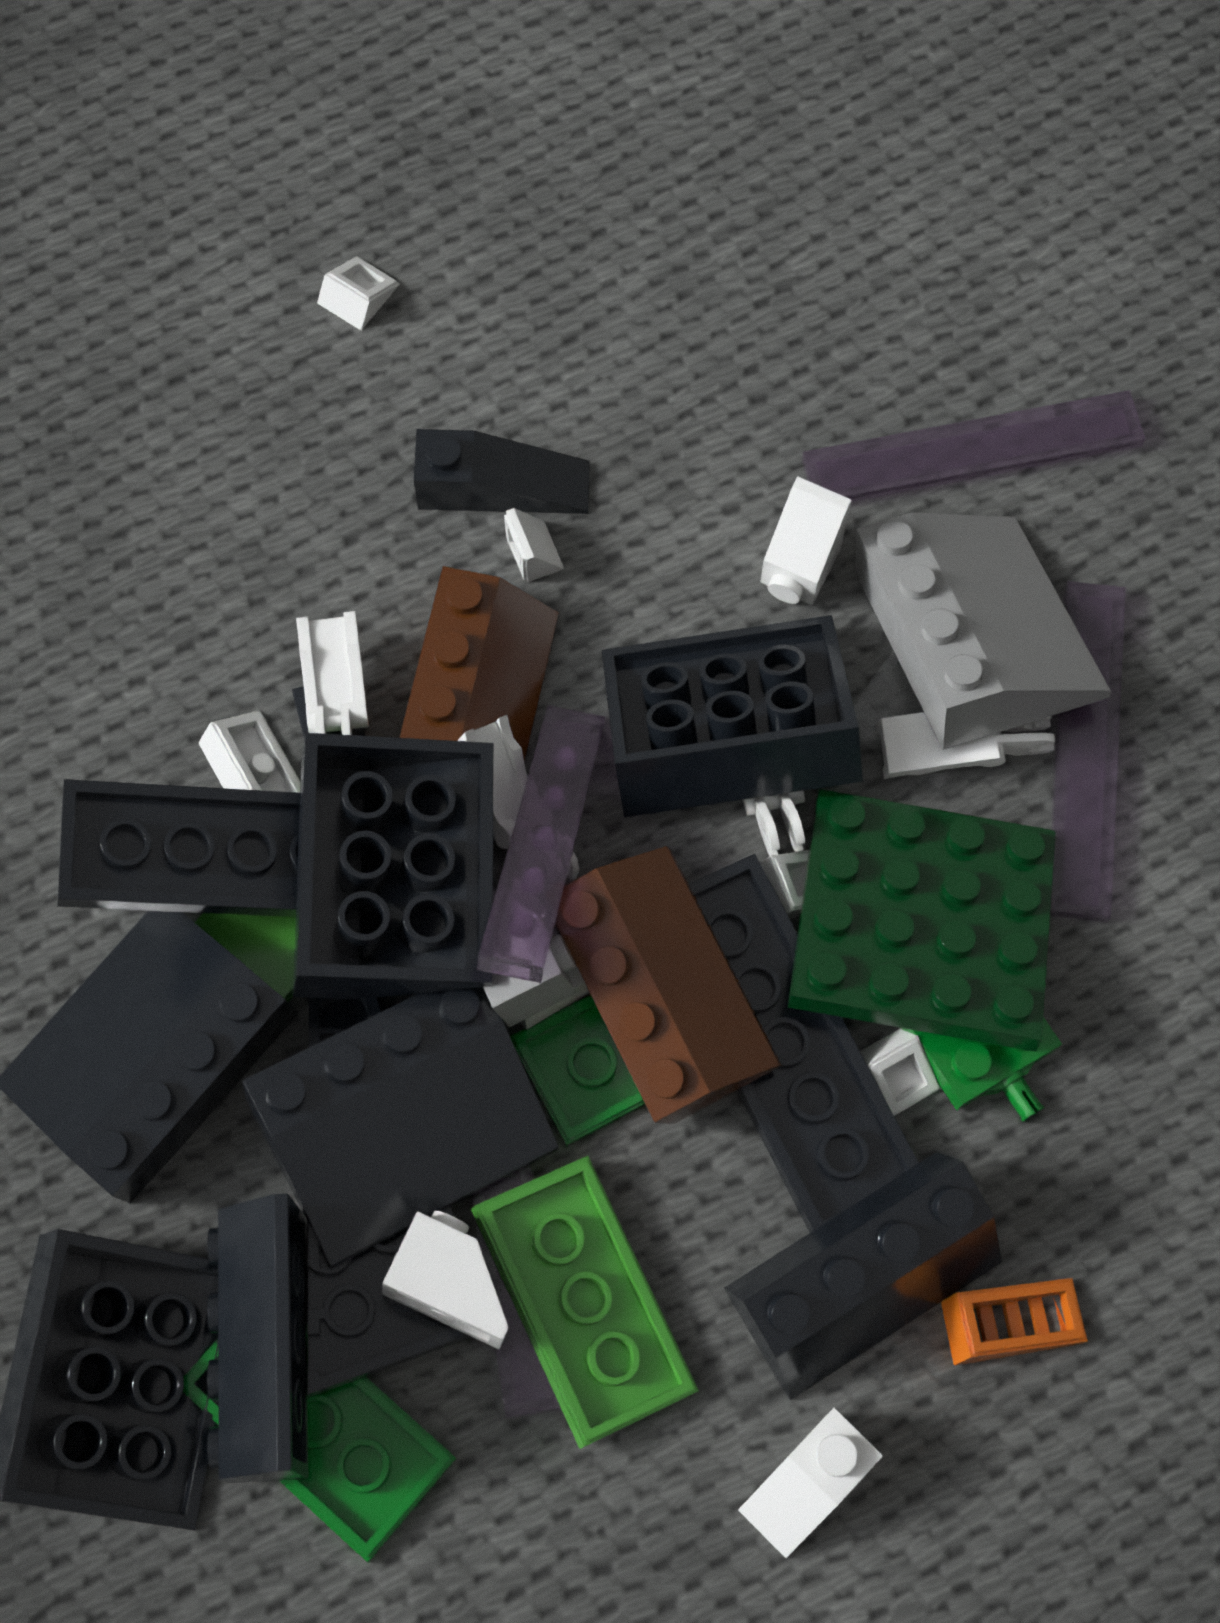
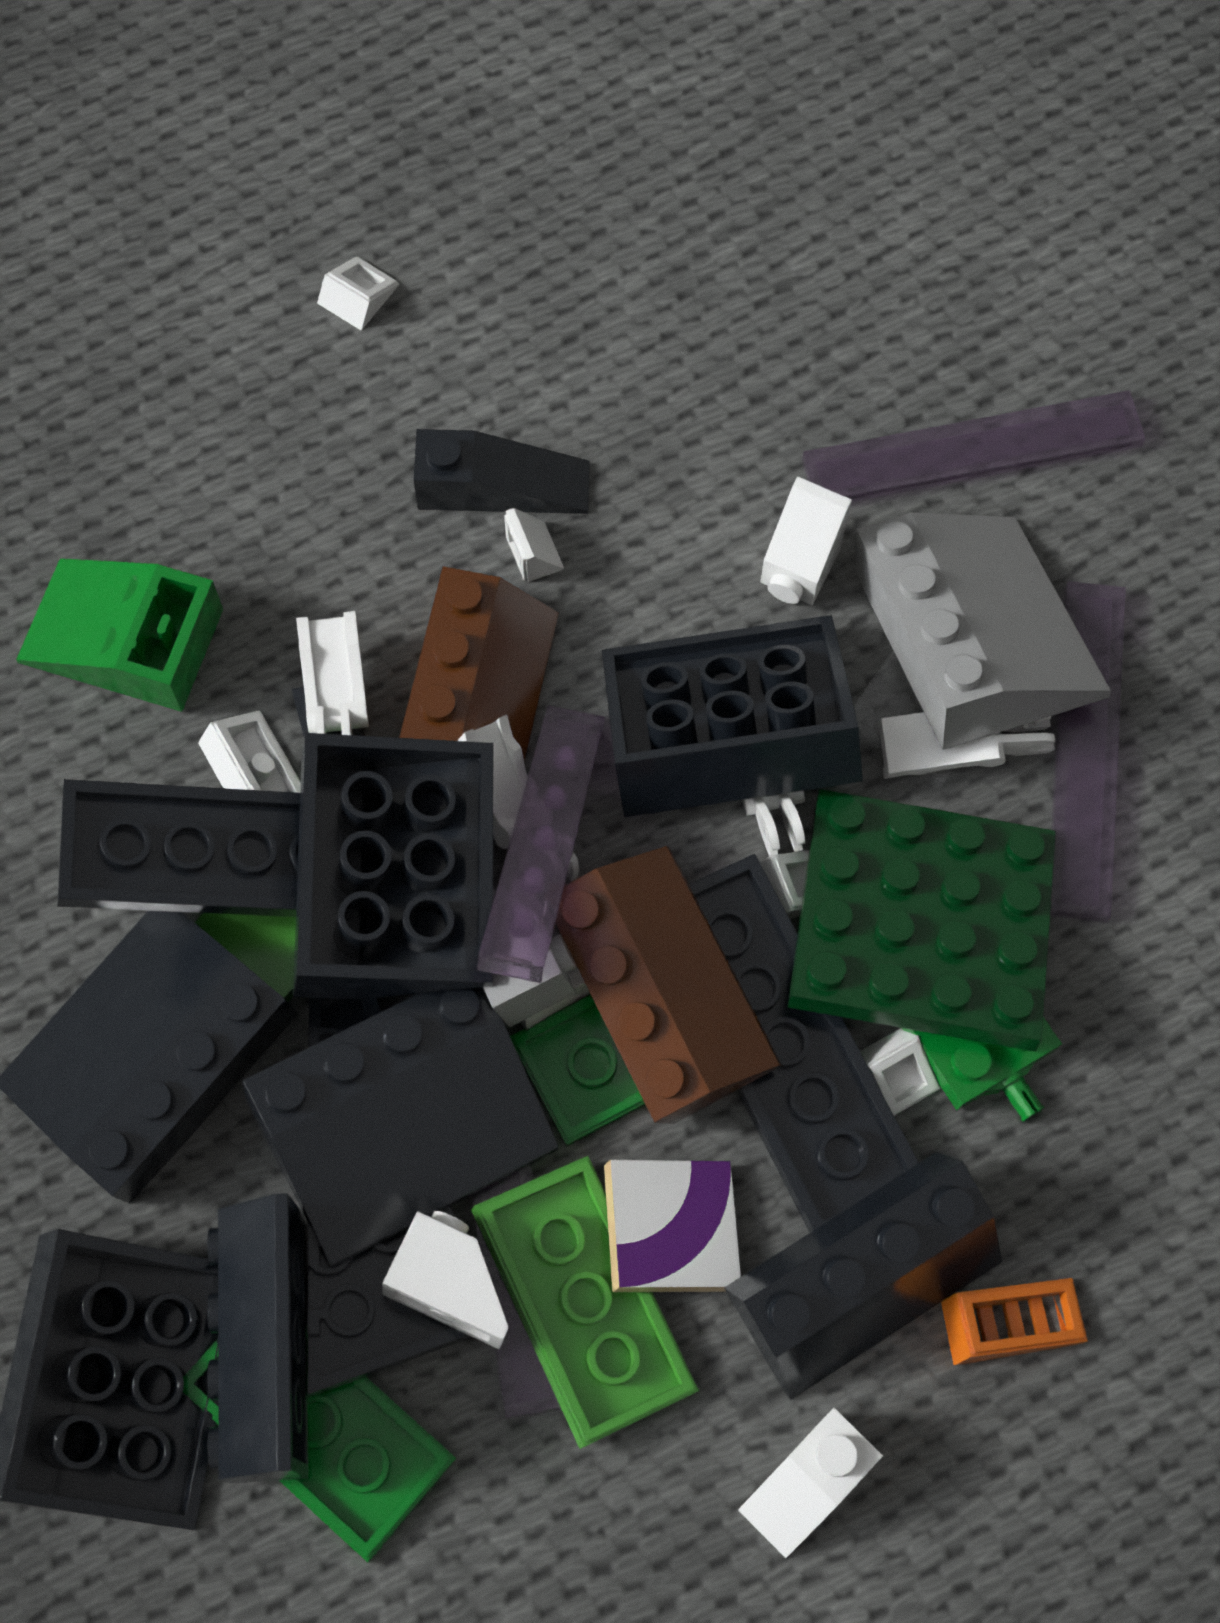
(124, 628): none -> green slope
(671, 1225): none -> tile

